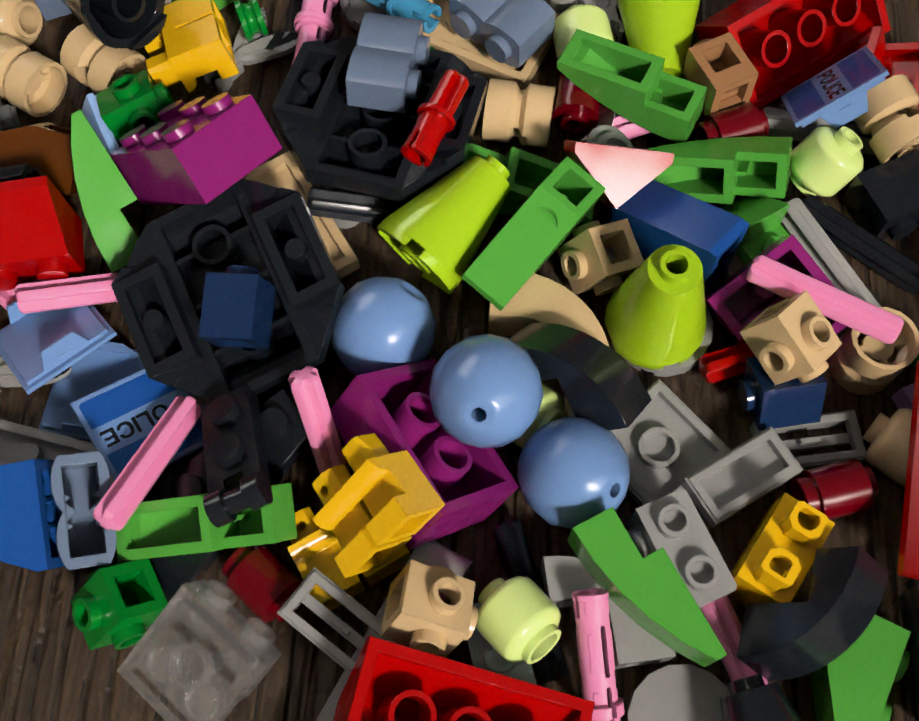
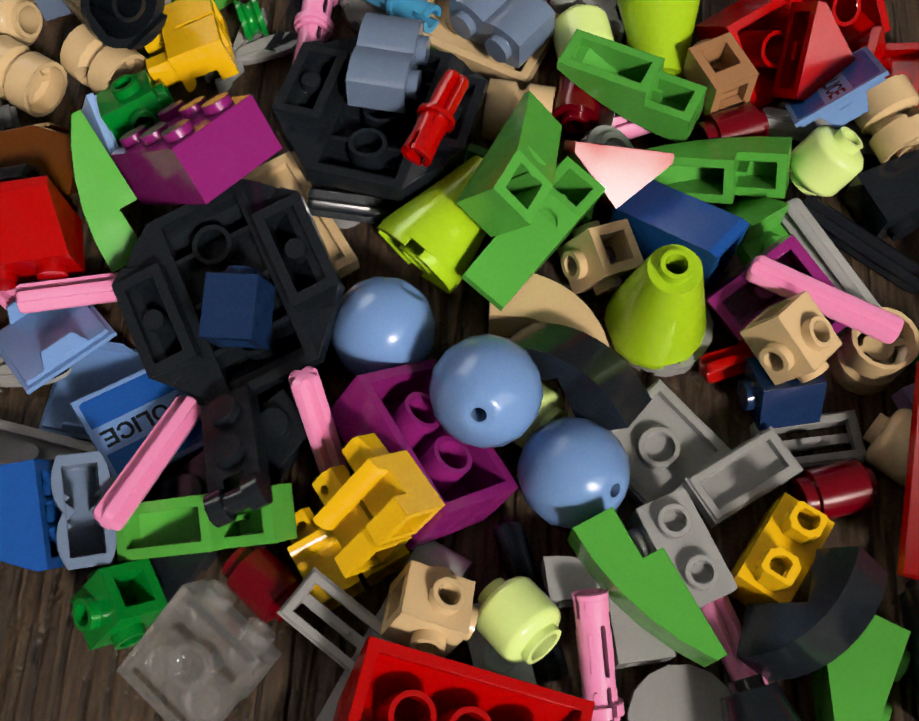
(515, 171): none -> bright green slope
(810, 51): none -> red slope

